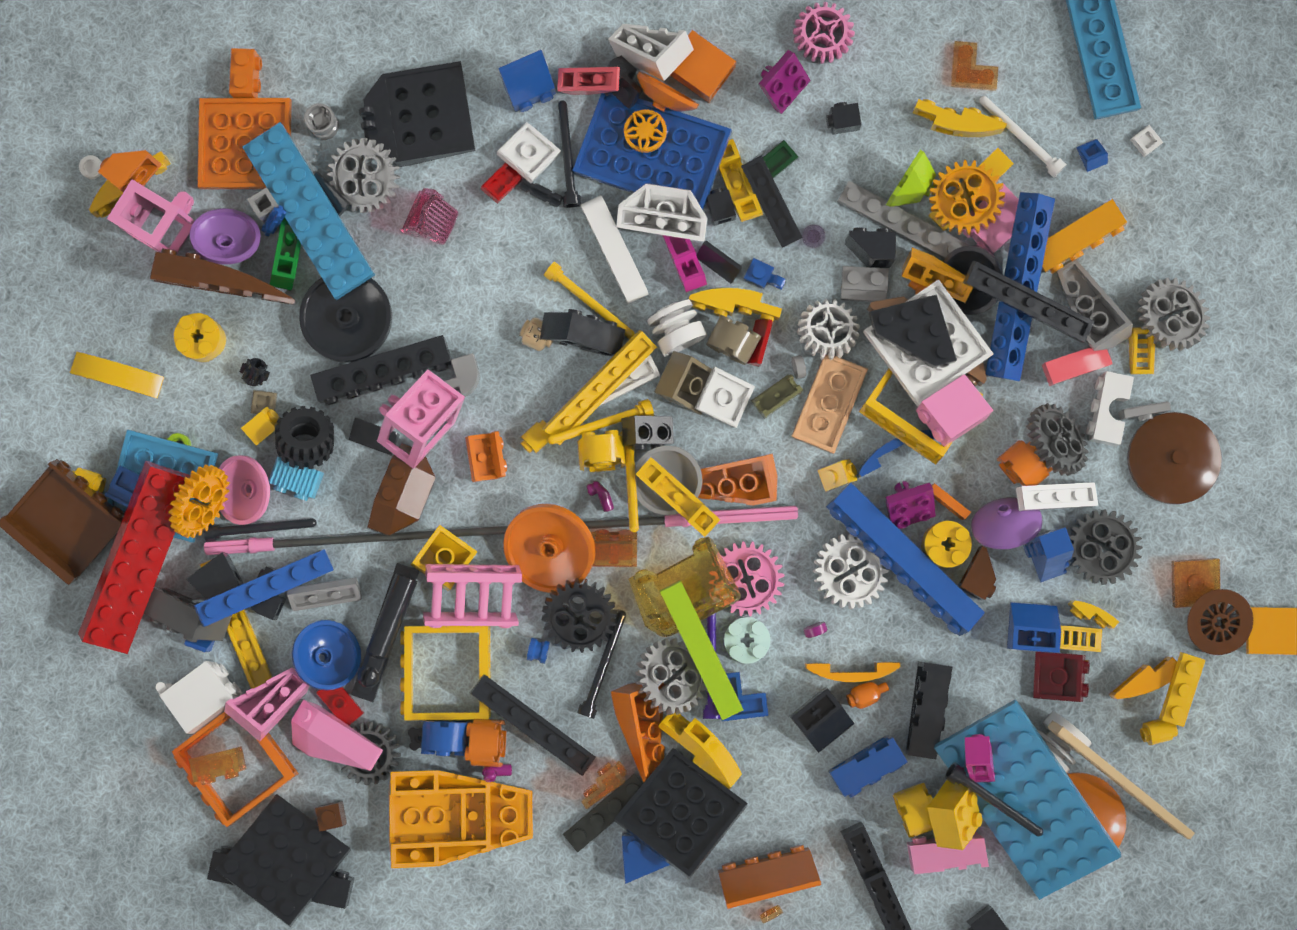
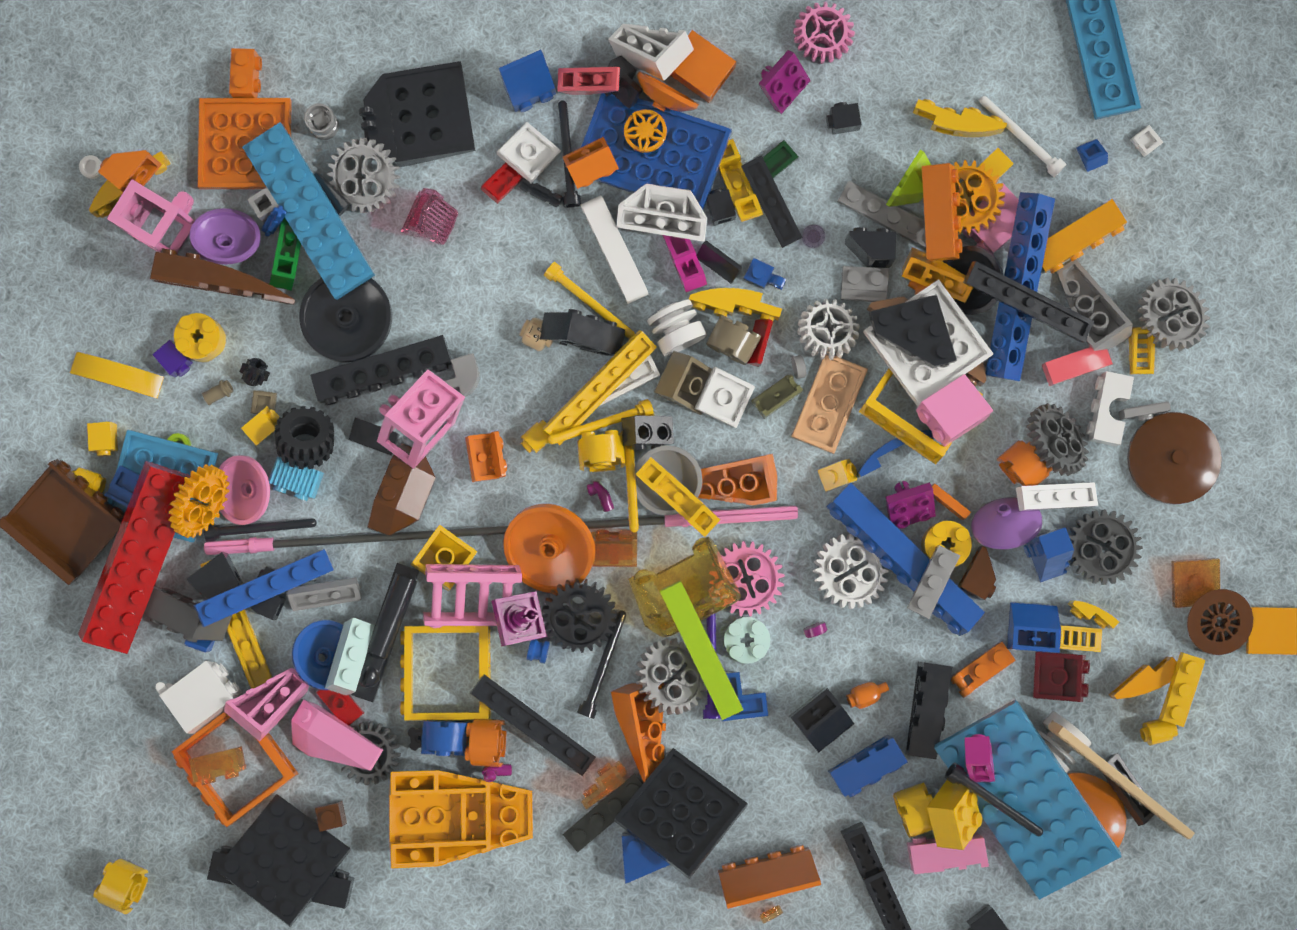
(102, 438): none -> yellow brick
(121, 885): none -> yellow brick
(172, 360): none -> dark purple brick
(216, 393): none -> dark tan pin
(349, 656): none -> light aqua brick
(519, 618): none -> plate
(590, 163): none -> orange brick
(708, 750): yellow slope -> none
(881, 669): light orange slope -> none
(933, 581): none -> light grey plate
(941, 212): none -> orange brick
(966, 72): clear orange plate -> none
(983, 668): none -> orange plate
(1136, 809): none -> black plate

